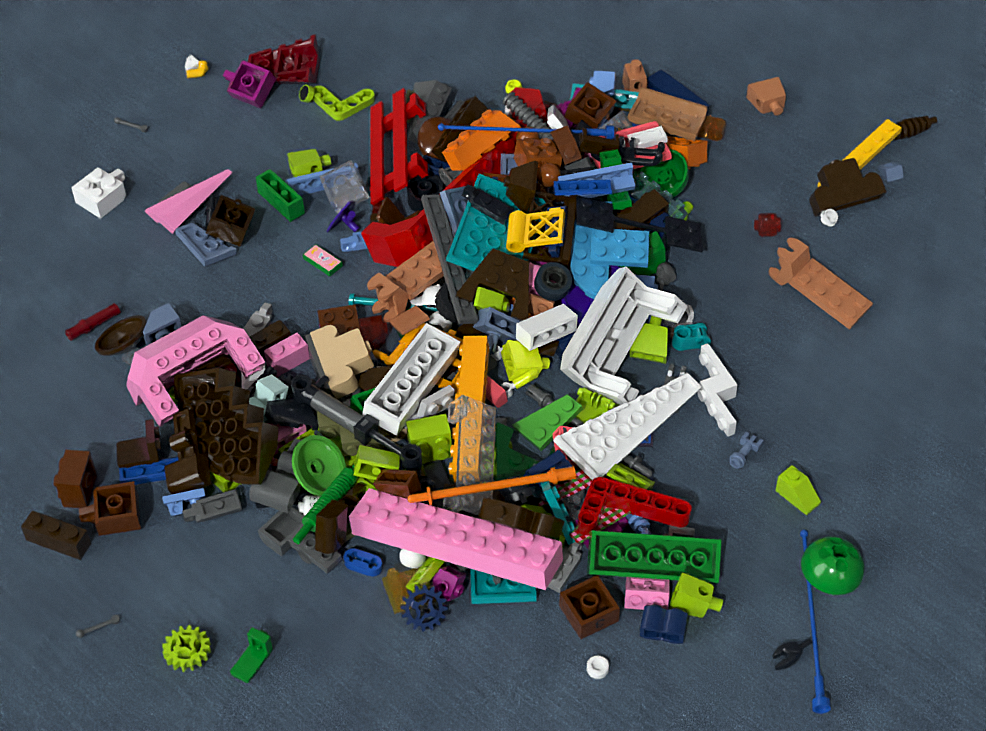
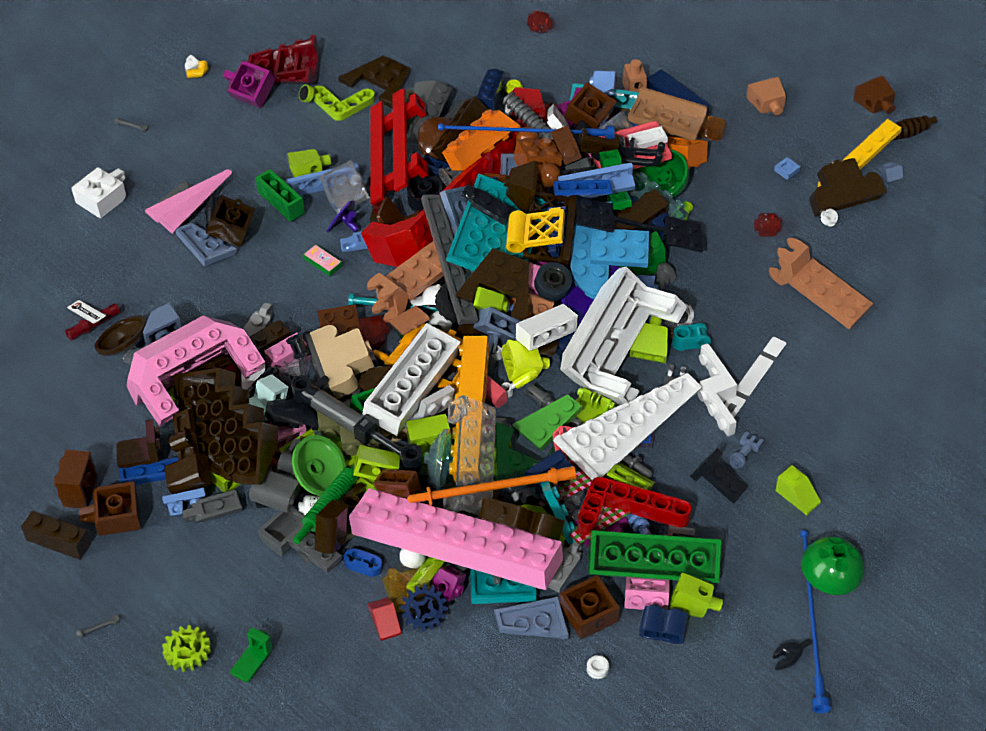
(86, 311): none -> white sticker
(295, 367): none -> clear slope
(298, 346): none -> black bush
(382, 73): none -> dark brown wing
(384, 618): none -> slope
(438, 459): none -> clear light blue dish
(492, 88): none -> dark blue brick
(535, 618): none -> sand blue wing
(539, 21): none -> clear red head
(719, 477): none -> black bracket
(755, 374): none -> white sticker
(787, 168): none -> medium blue plate
(875, 95): none -> reddish brown torso

